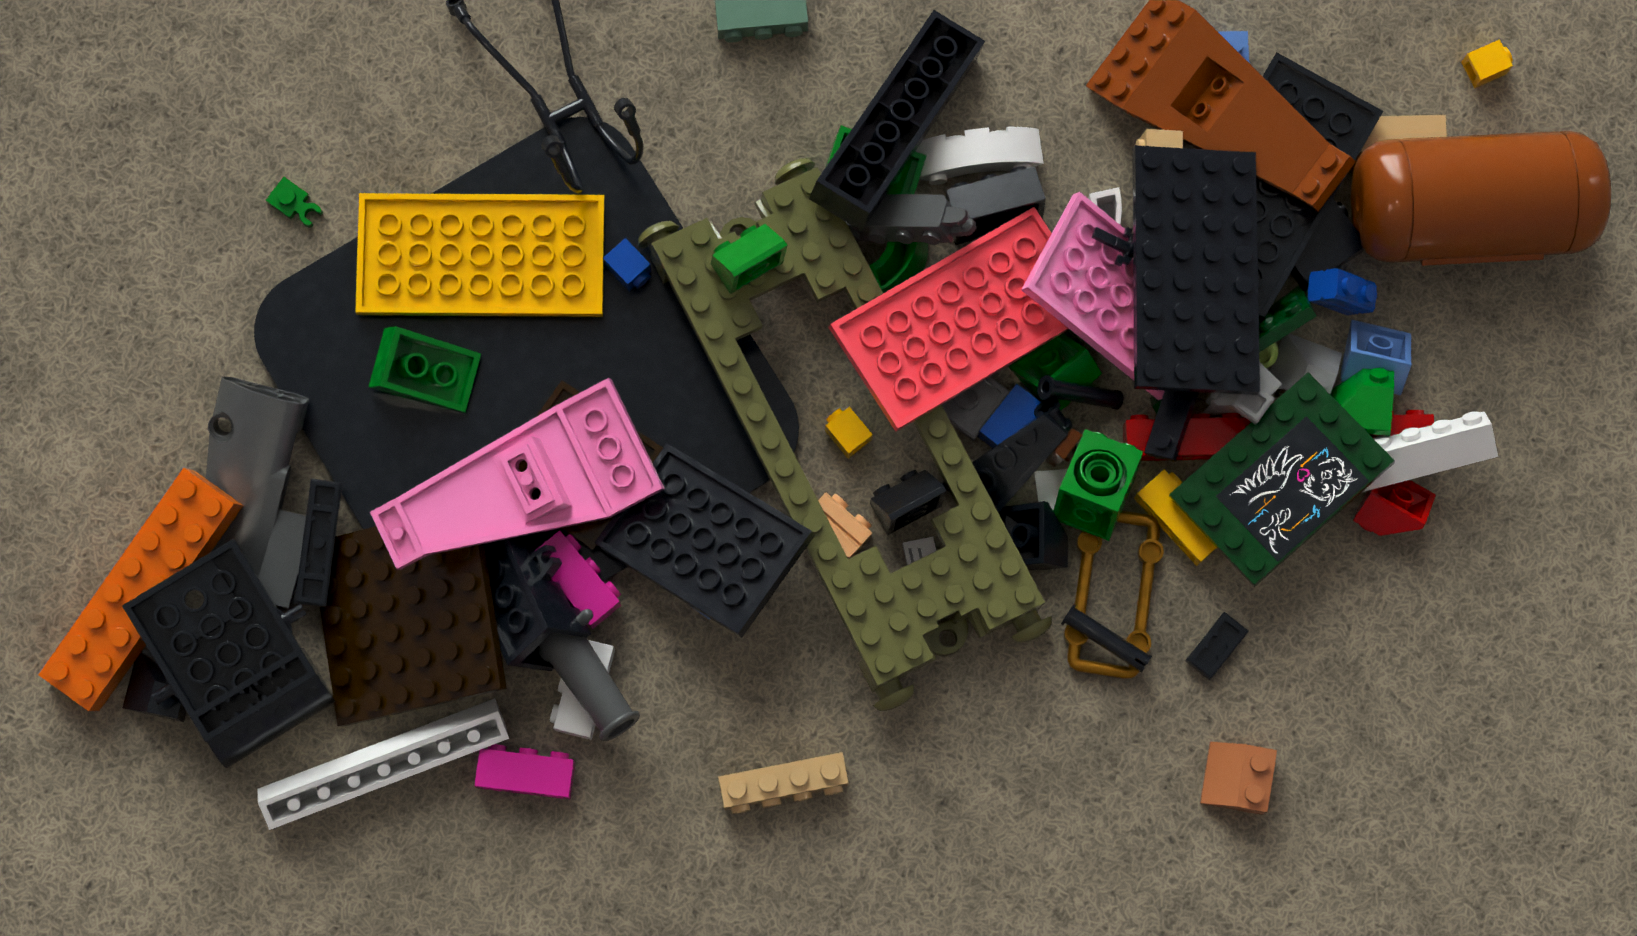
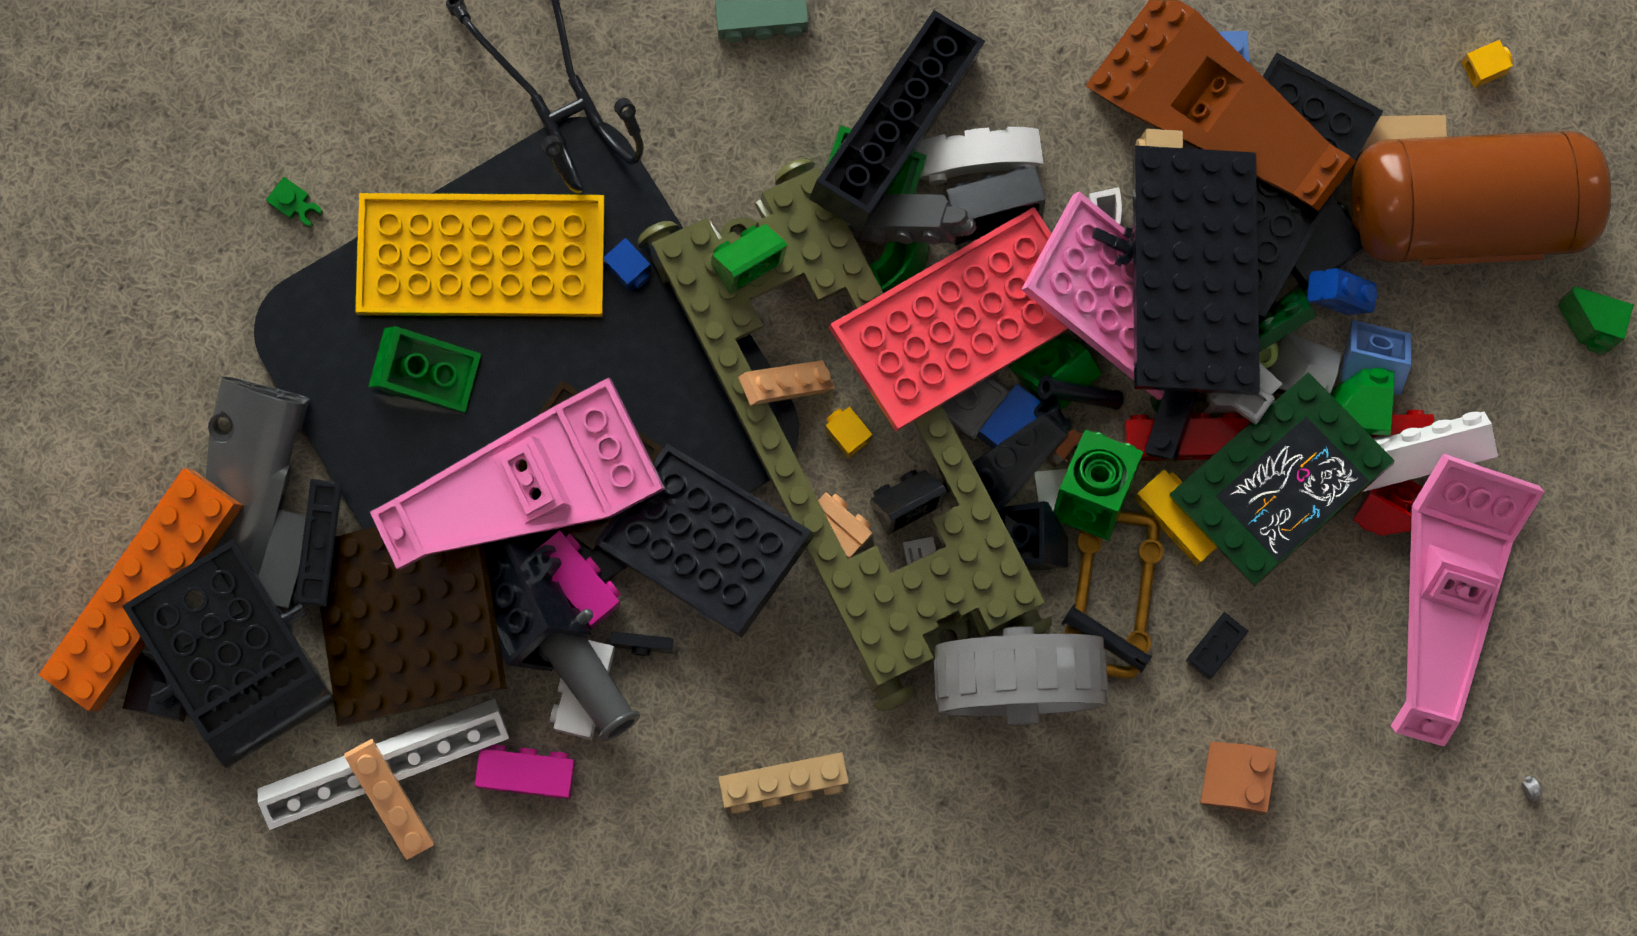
(389, 799): none -> light nougat plate
(641, 644): none -> black plate
(786, 382): none -> light nougat plate
(1020, 675): none -> light grey wheel
(1458, 542): none -> bright pink wing
(1531, 788): none -> light grey piece
(1596, 318): none -> green slope

